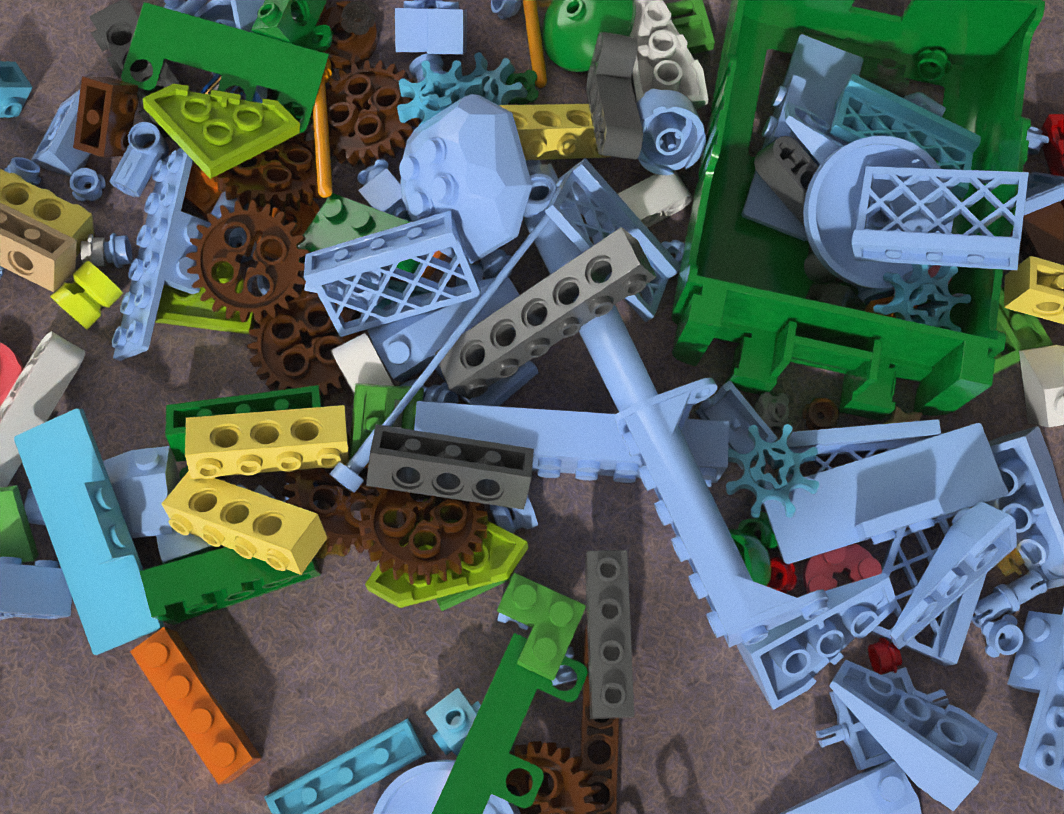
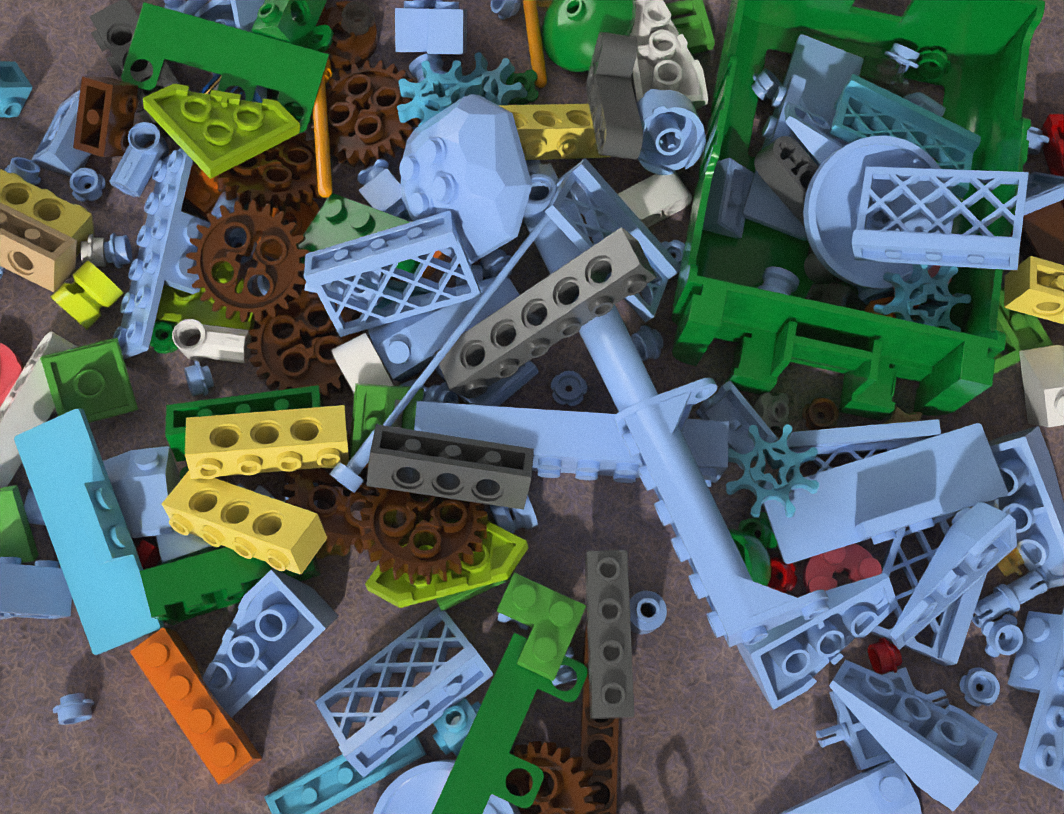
(73, 709): none -> light blue plate
(90, 380): none -> bright green plate
(148, 554): none -> red tile
(163, 345): none -> green plate
(198, 379): none -> light blue plate
(215, 342): none -> white piece
(267, 633): none -> light blue wedge
(416, 706): none -> light blue fence
(565, 379): none -> light blue plate
(648, 343): none -> light blue plate
(657, 606): none -> light blue brick
(727, 198): none -> light blue slope
(765, 84): none -> light blue plate
(779, 280): none -> light blue wheel
(903, 55): none -> light blue plate
(989, 691): none -> light blue plate

